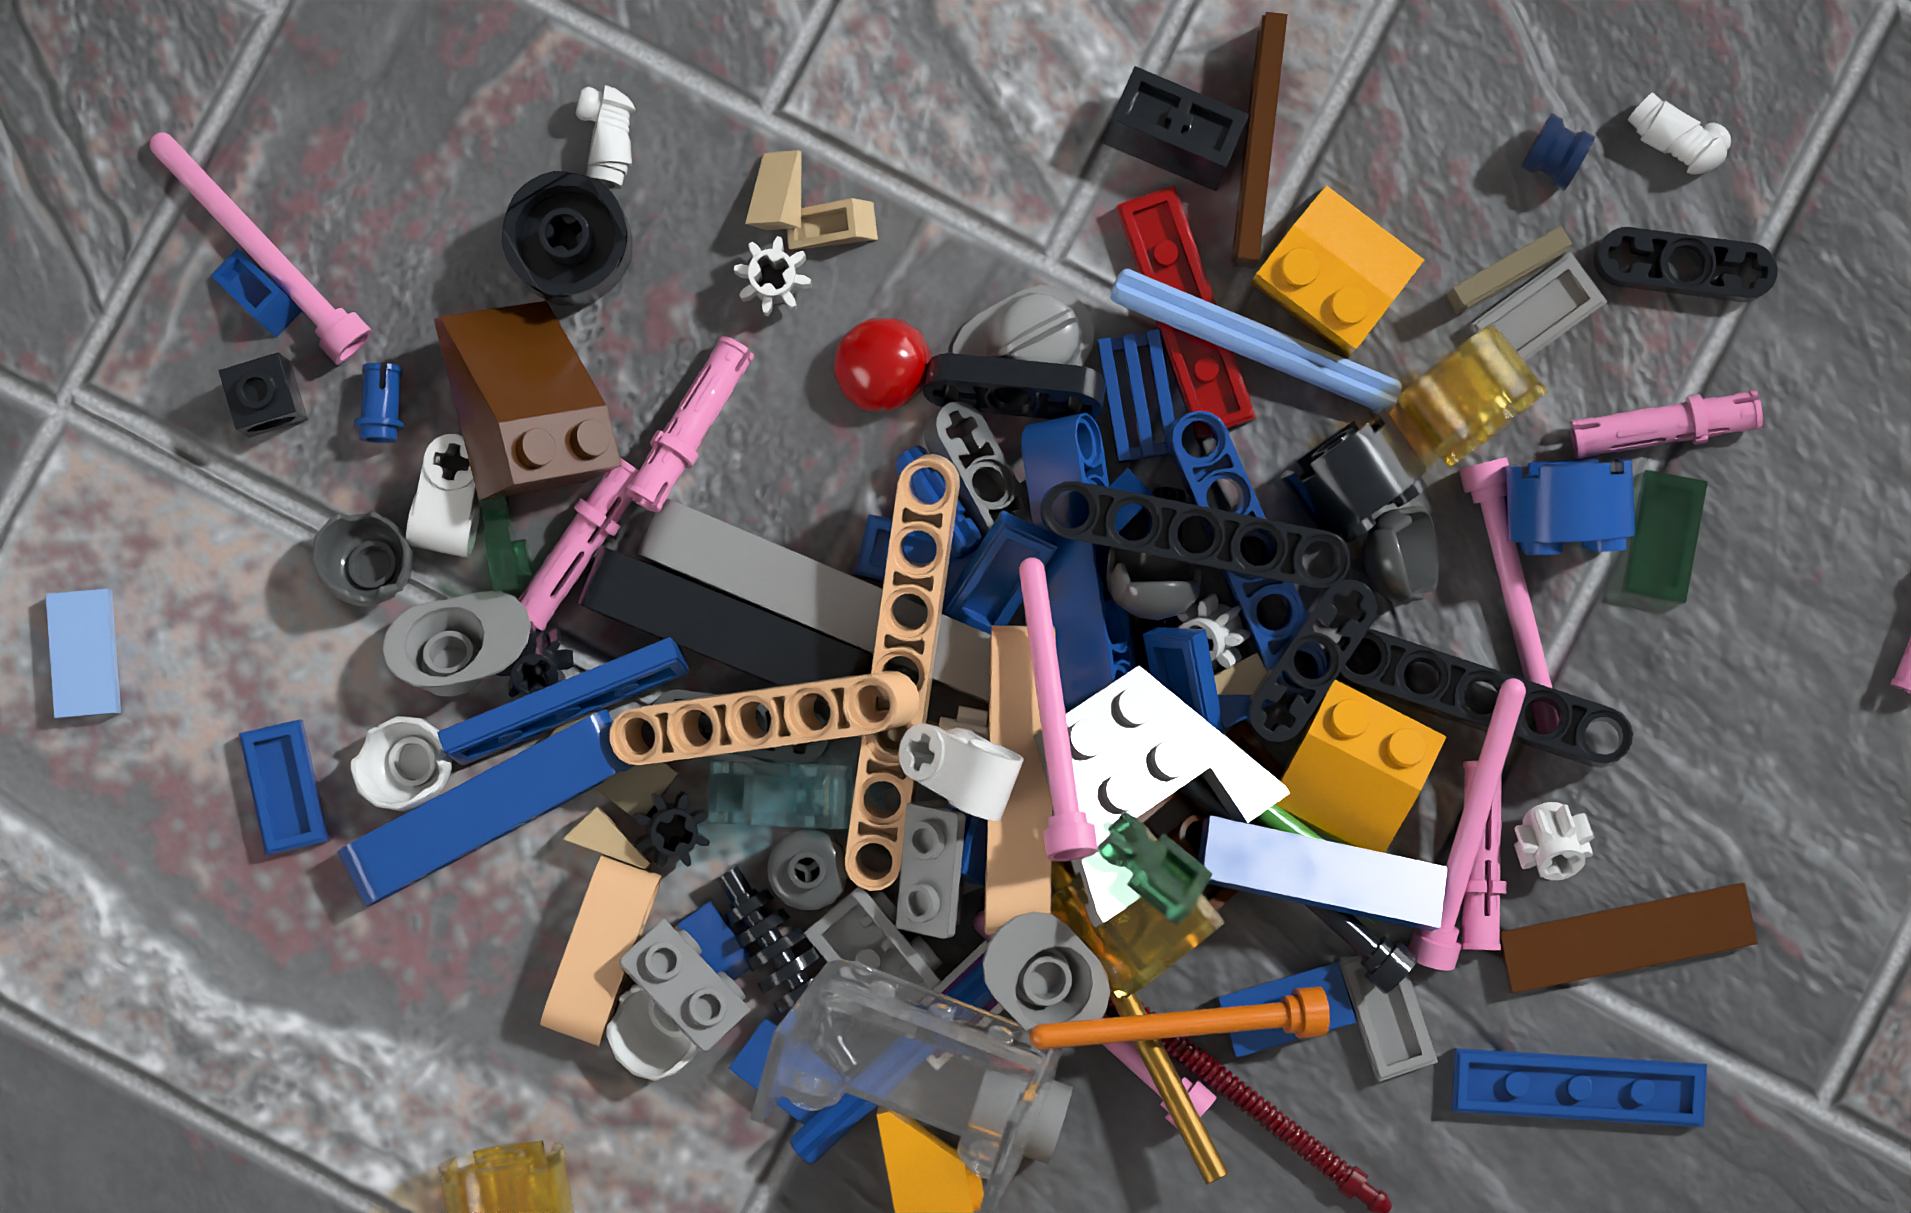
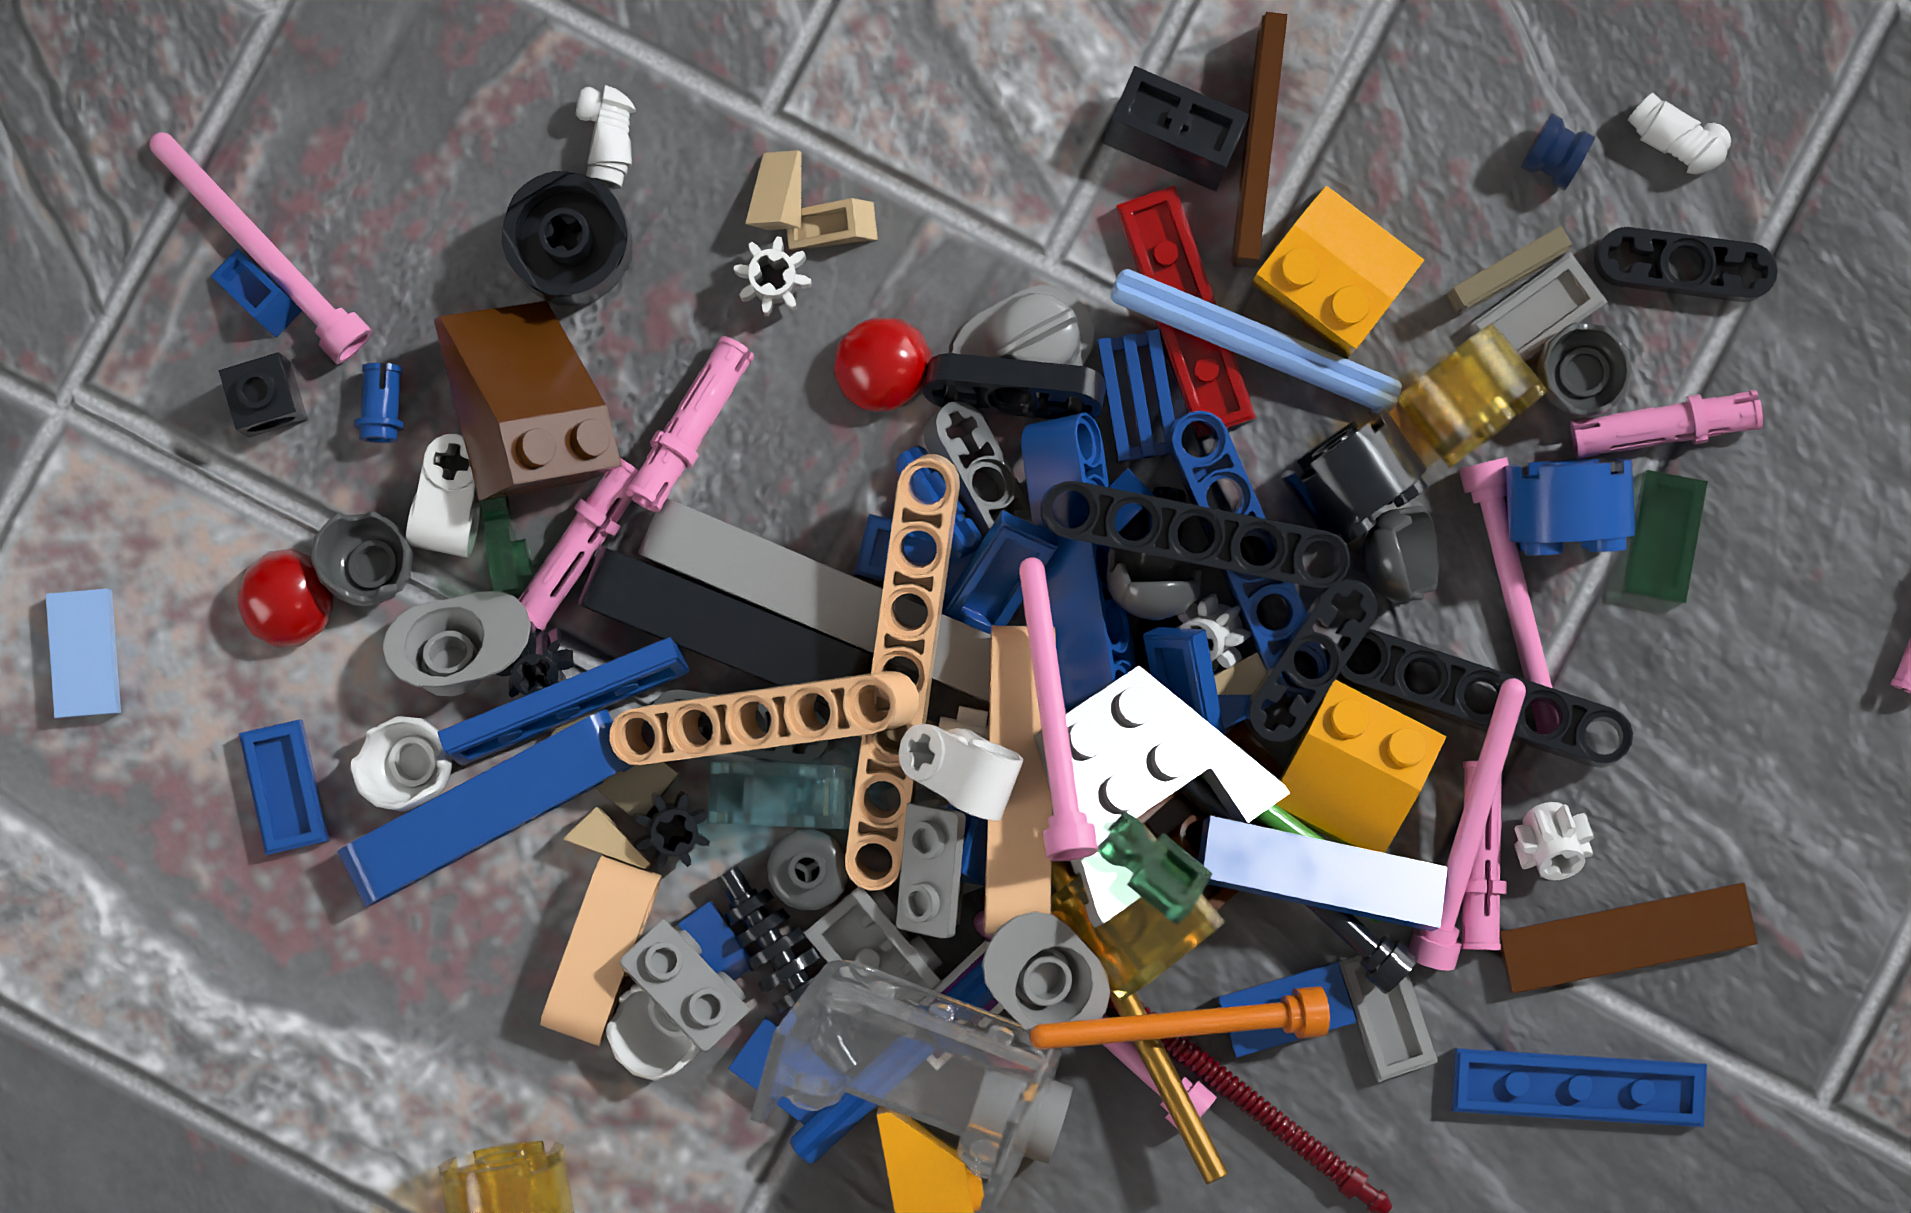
(284, 599): none -> red hair
(1585, 369): none -> dark grey hair

